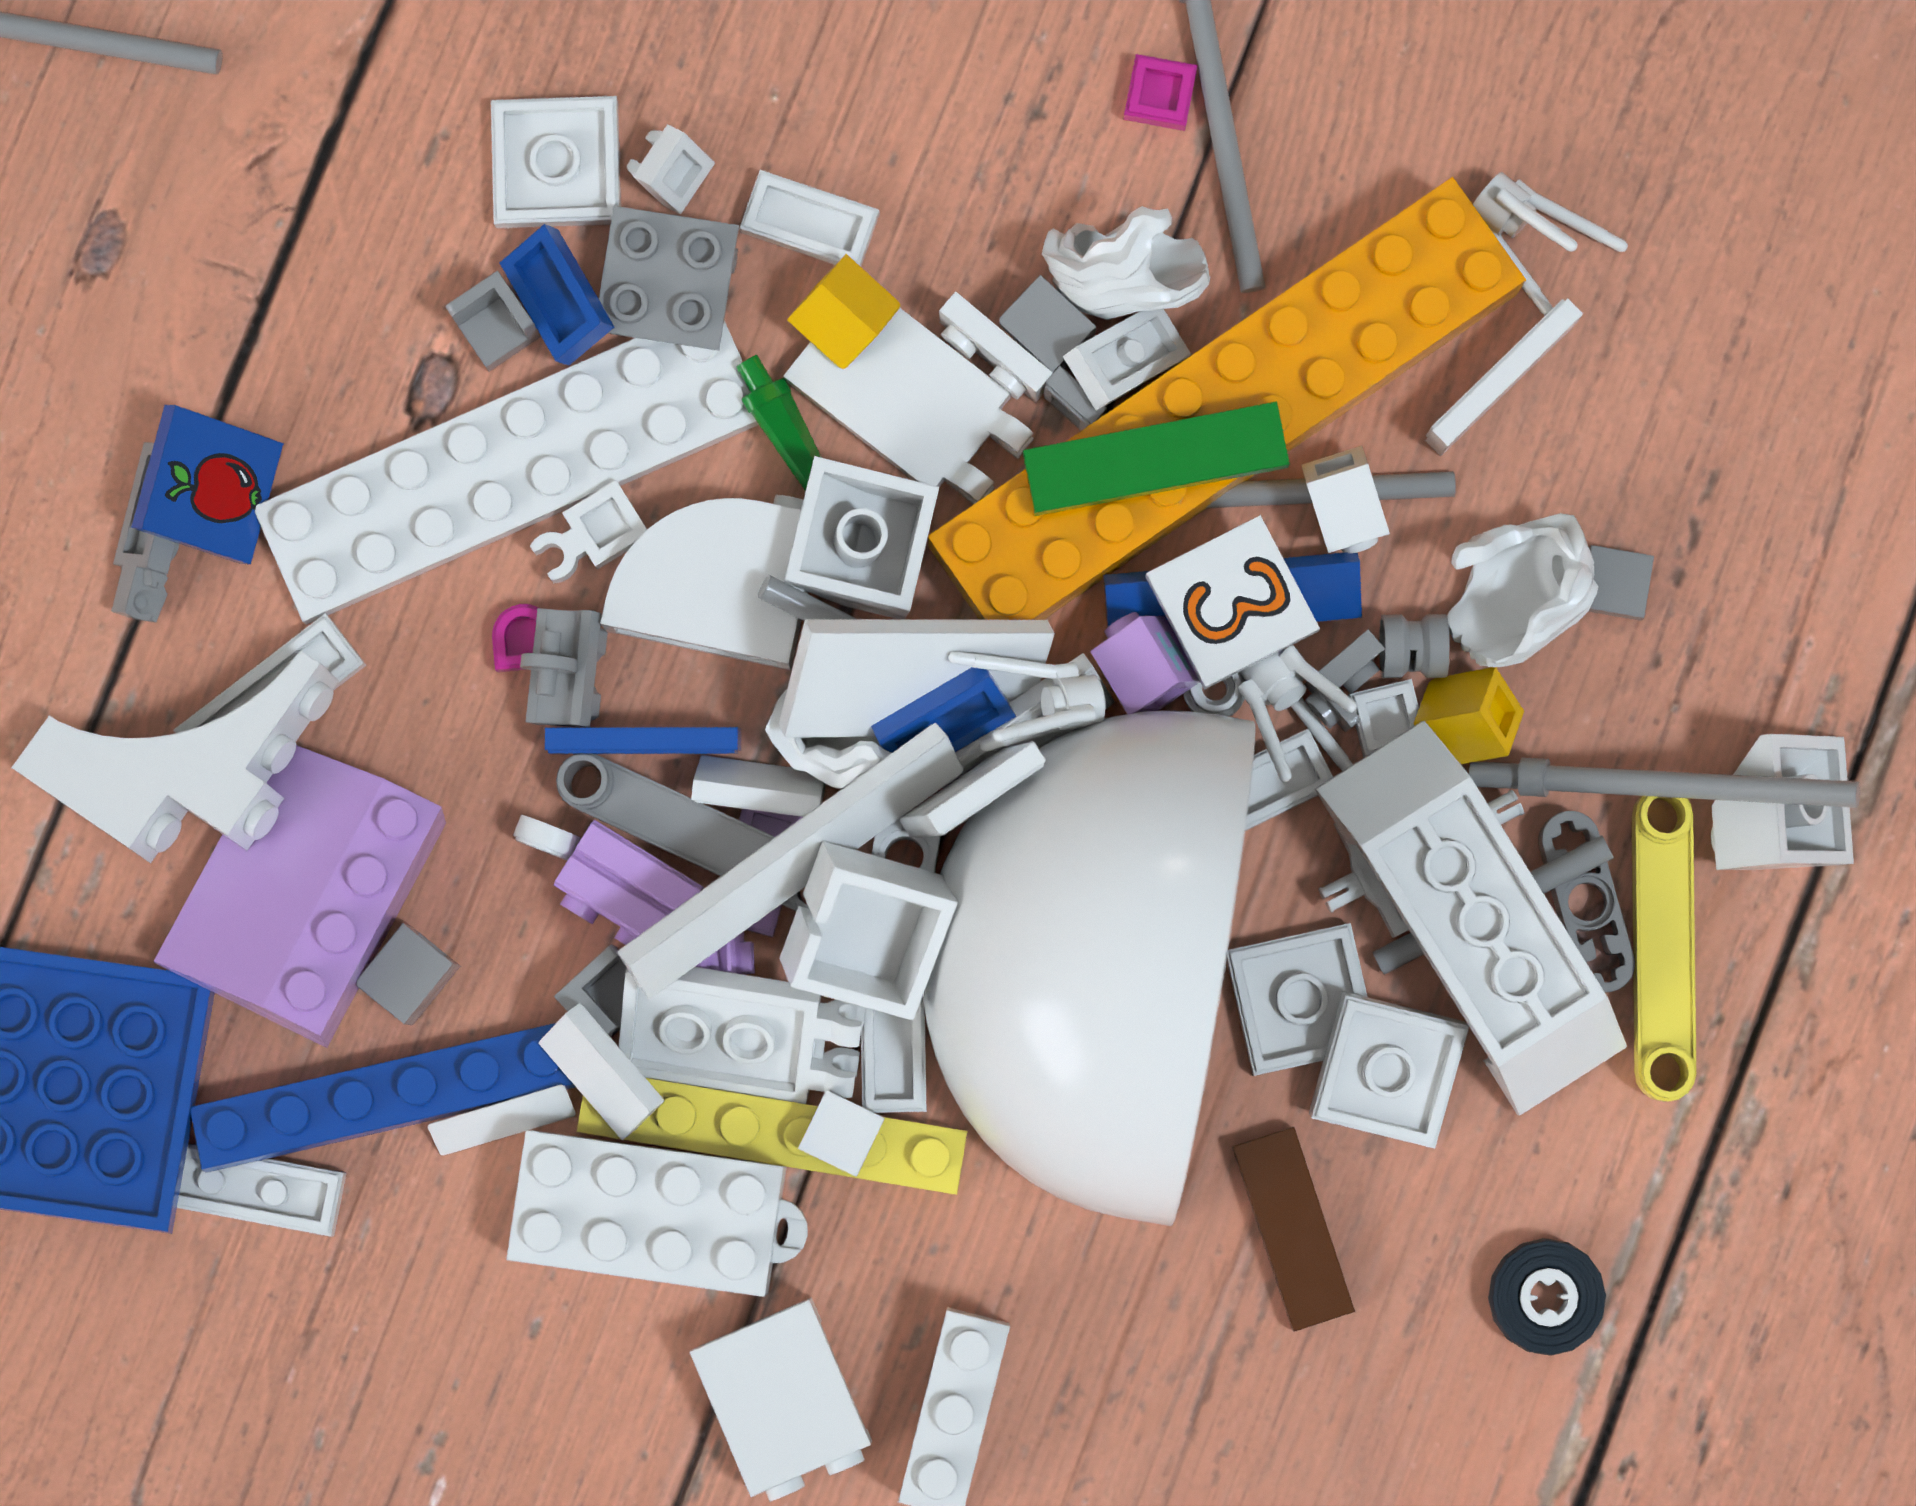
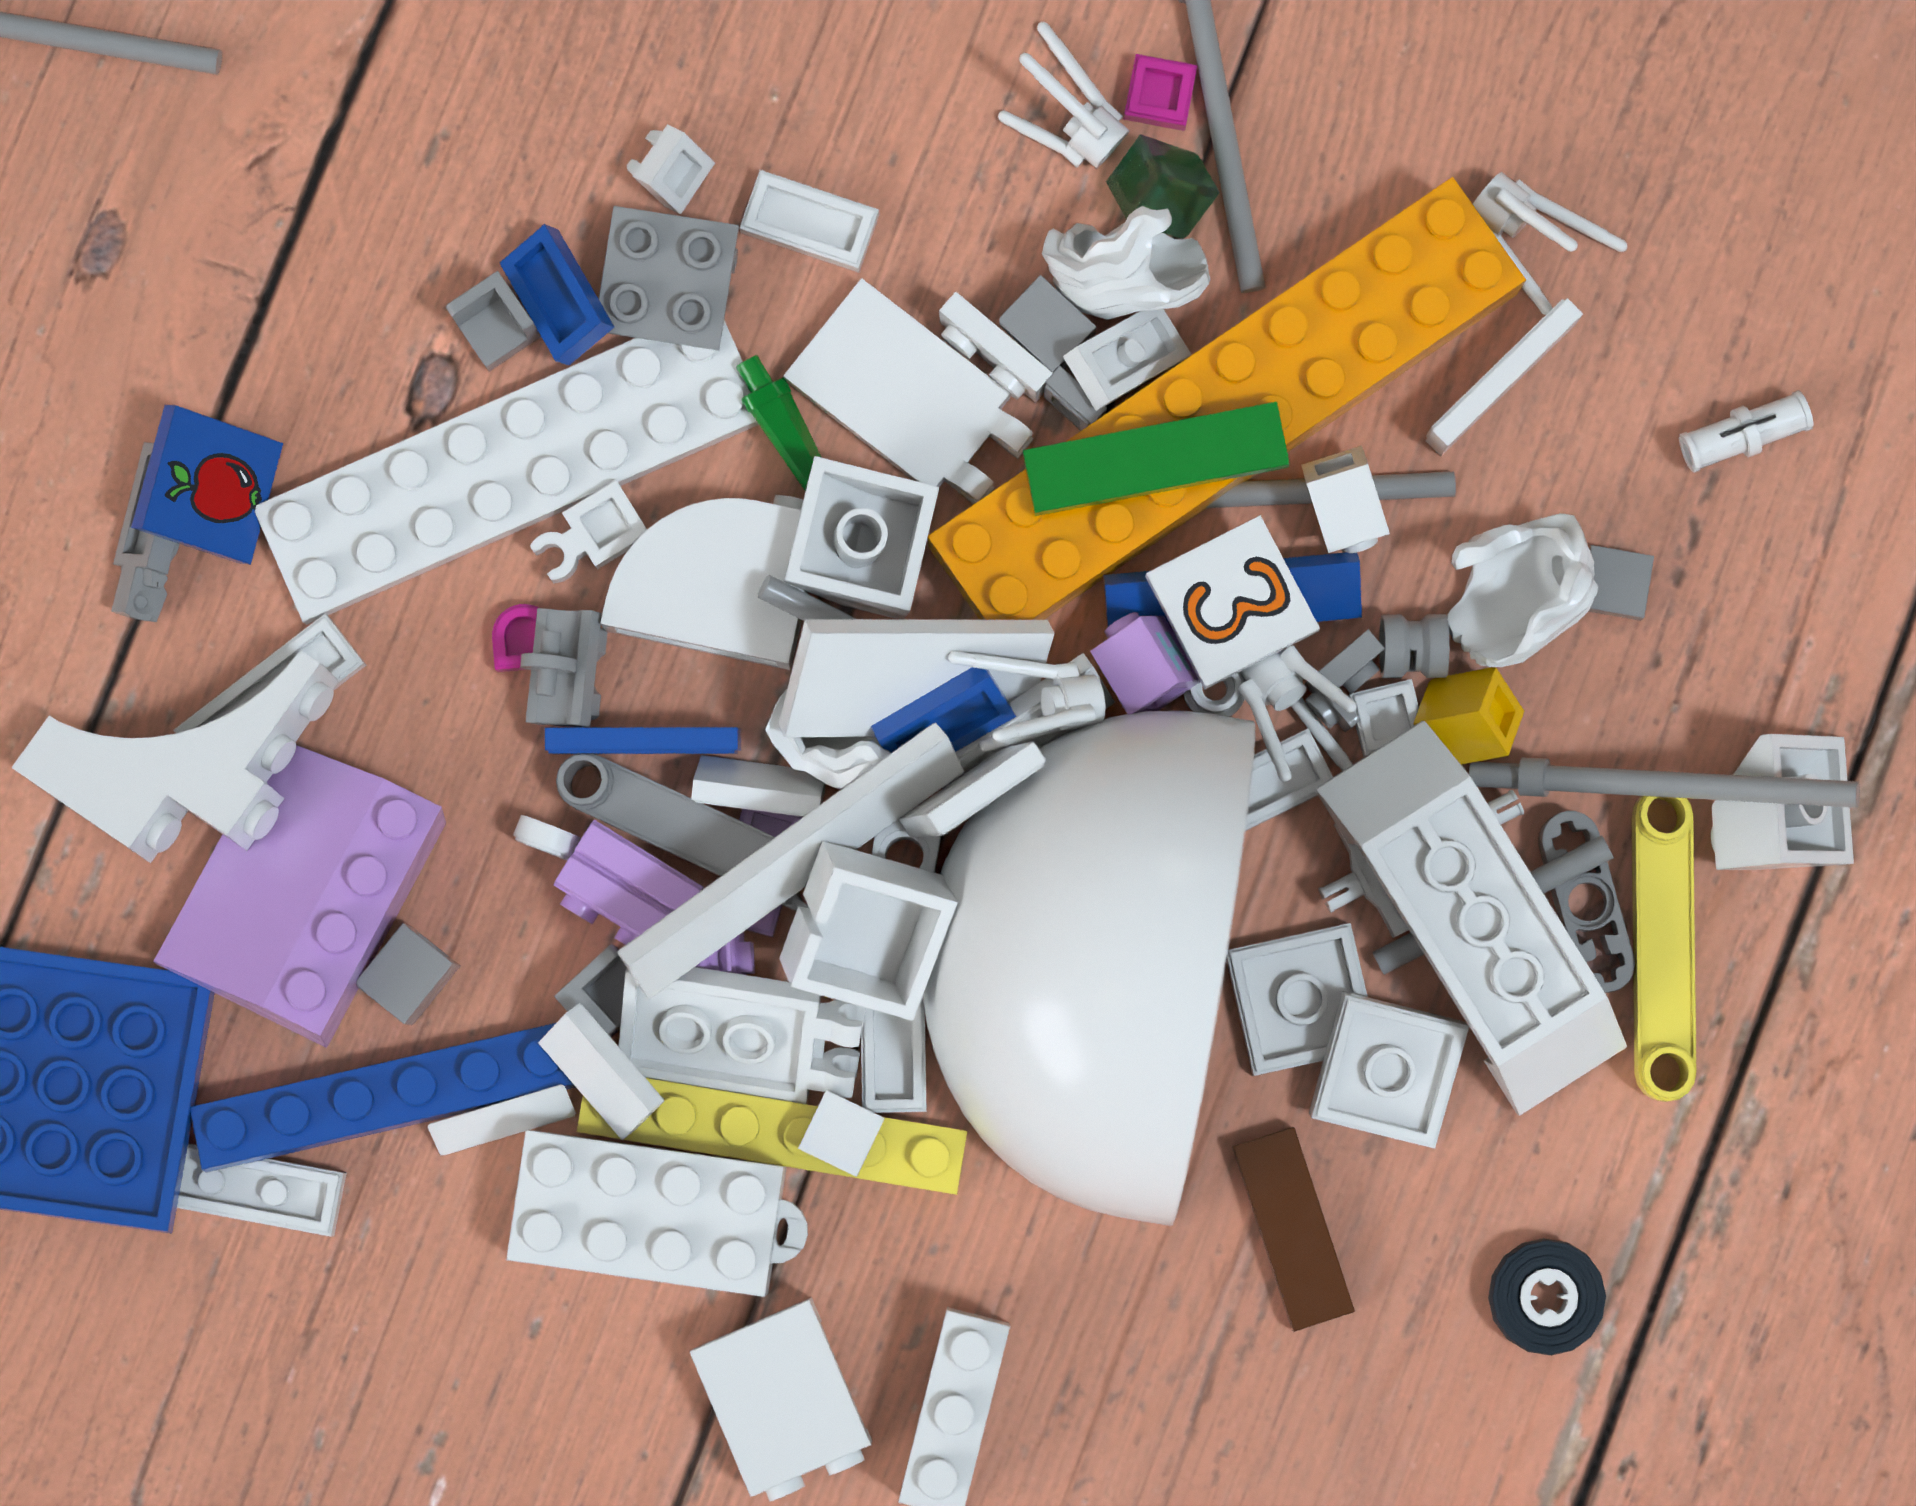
(555, 161): white tile -> none
(844, 312): yellow panel -> none
(1093, 128): none -> white plant
(1163, 178): none -> clear green panel
(1746, 431): none -> white pin

